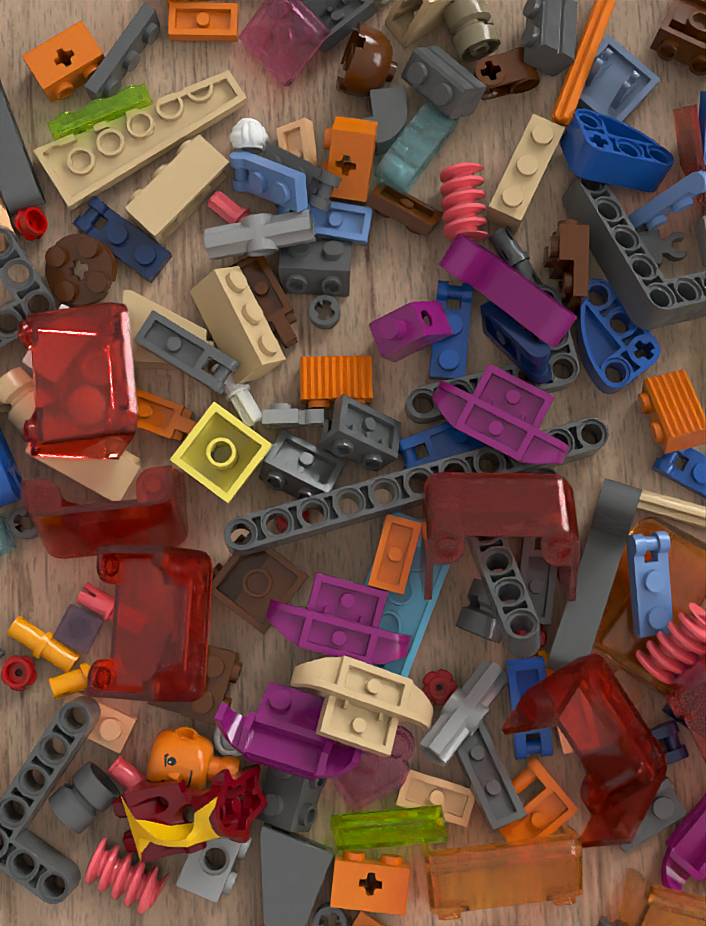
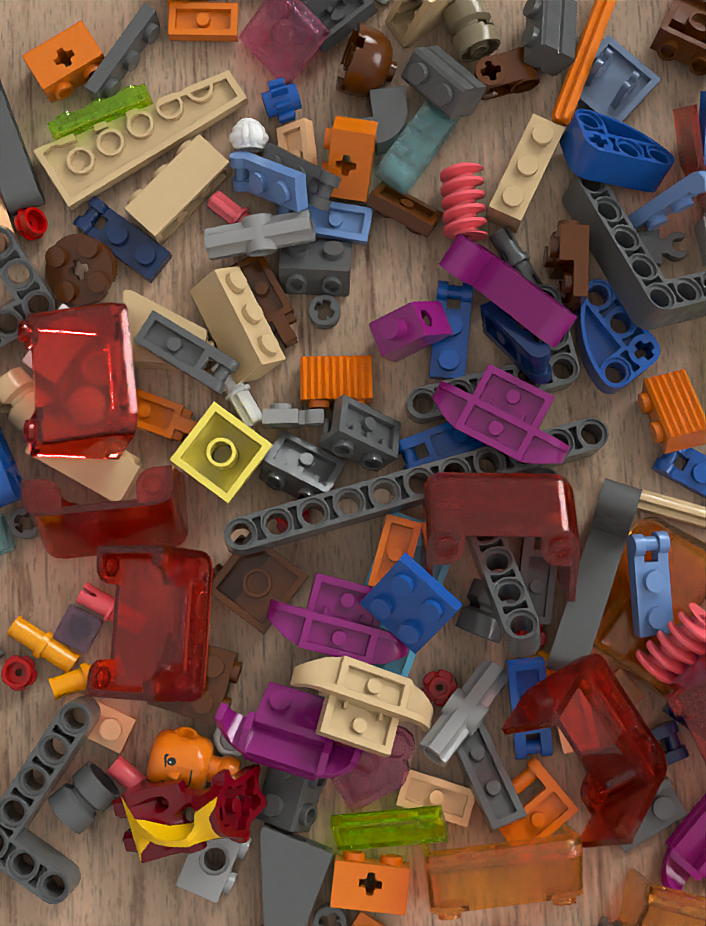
(124, 877): coral piece -> none
(281, 100): none -> blue gear
(411, 603): none -> blue plate

